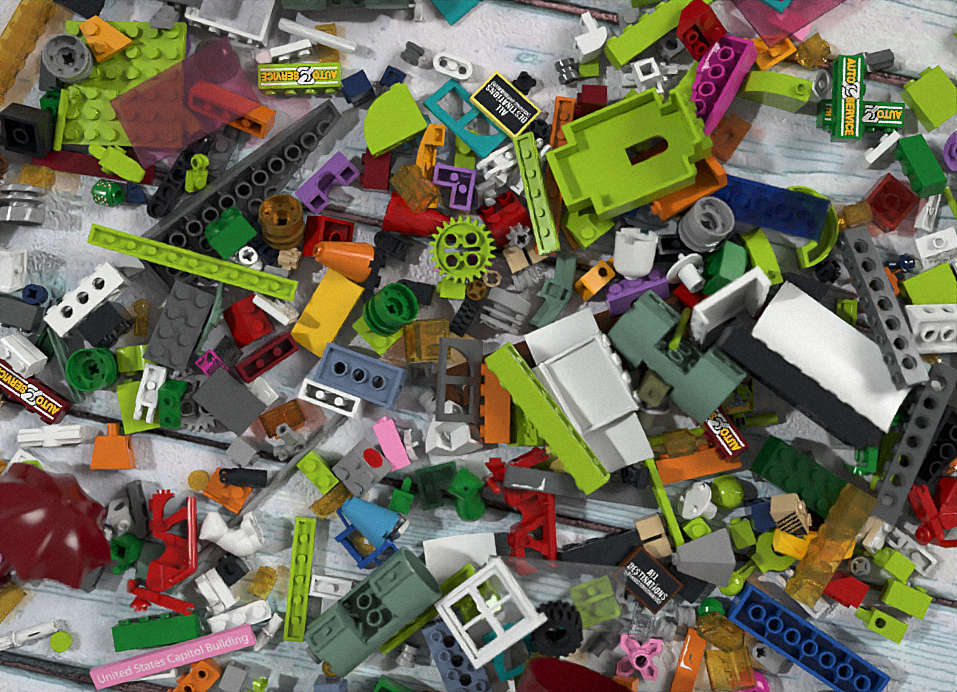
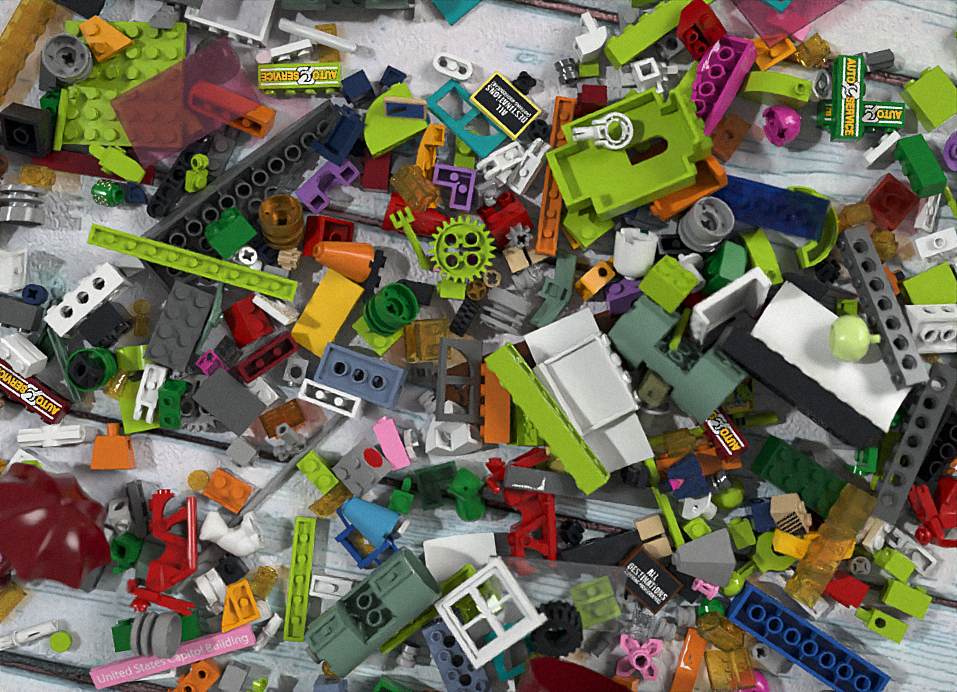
(85, 371): none -> black brick
(116, 385): none -> clear yellow cone
(156, 634): none -> light grey wheel
(238, 606): none -> light orange wing
(244, 477): black piece -> none
(292, 363): none -> light grey brick
(341, 137): none -> dark blue panel
(358, 148): none -> dark blue plate
(394, 246): black piece -> none
(404, 222): none -> lime hinge
(405, 108): none -> slope
(412, 53): dark grey wheel -> none
(536, 194): lime tile -> none
(571, 532): none -> black gear
(593, 132): none -> white pin
(668, 283): none -> lime brick
(684, 478): none -> dark blue torso
(705, 587): none -> bright pink bush
(719, 481): none -> dark grey wheel
(781, 124): none -> dark pink cylinder
(850, 338): none -> yellowish green piece
(884, 243): none -> clear yellow brick
(906, 263): dark blue plate -> none

